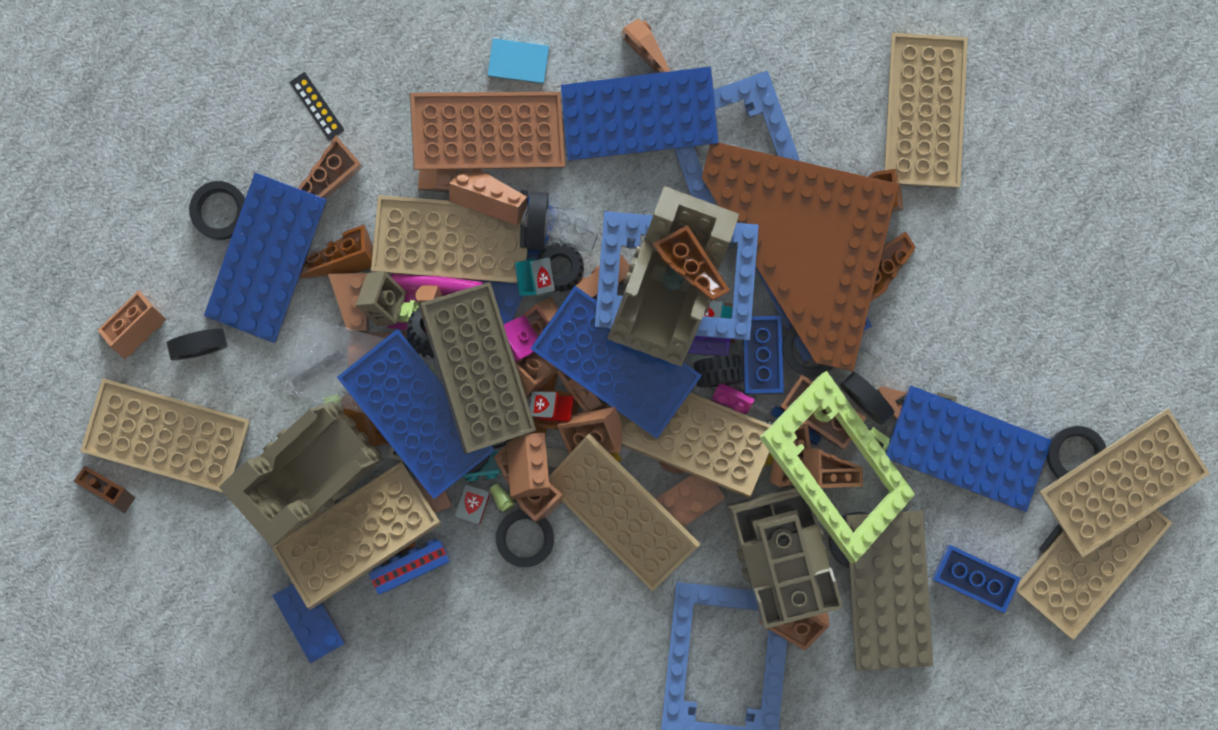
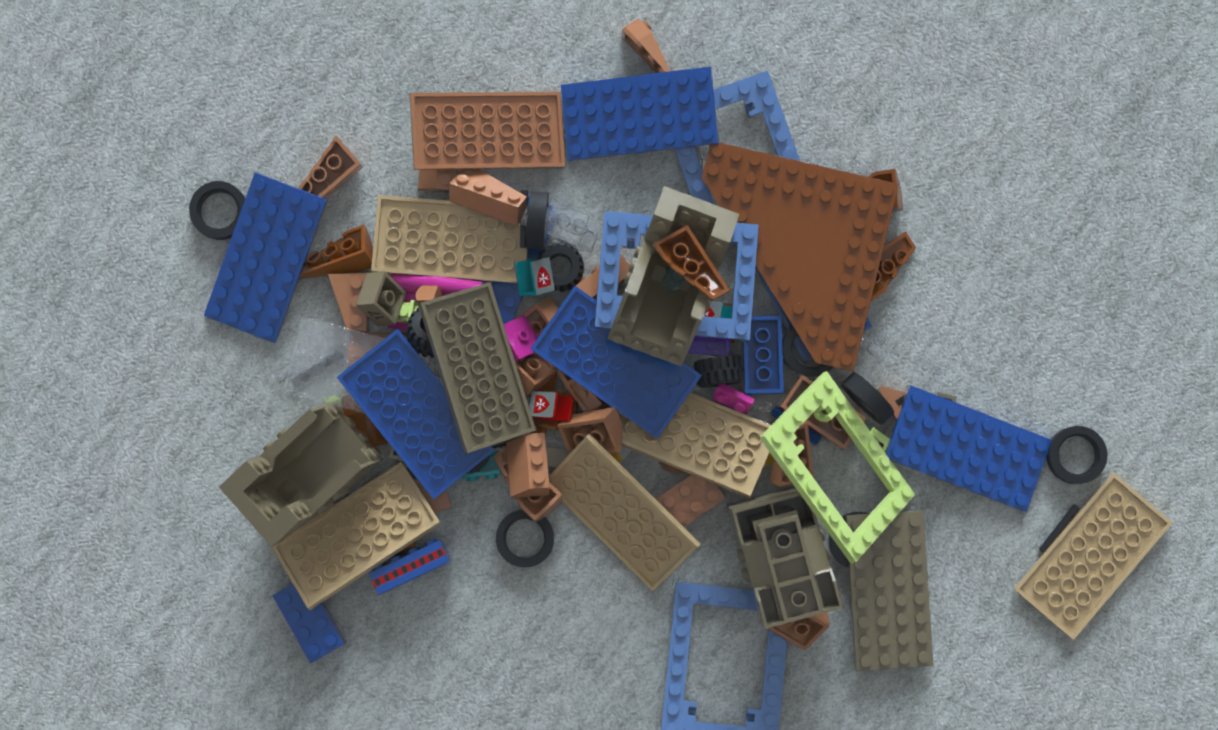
(104, 489): reddish brown slope -> none
(131, 325): nougat slope -> none
(164, 435): tan plate -> none
(196, 344): black tyre -> none
(316, 106): black sticker -> none
(472, 504): light grey piece -> none
(502, 498): yellowish green cone -> none
(518, 61): medium azure tile -> none
(832, 471): nougat wedge -> none
(926, 109): tan plate -> none
(975, 578): blue brick -> none
(1124, 483): tan plate -> none

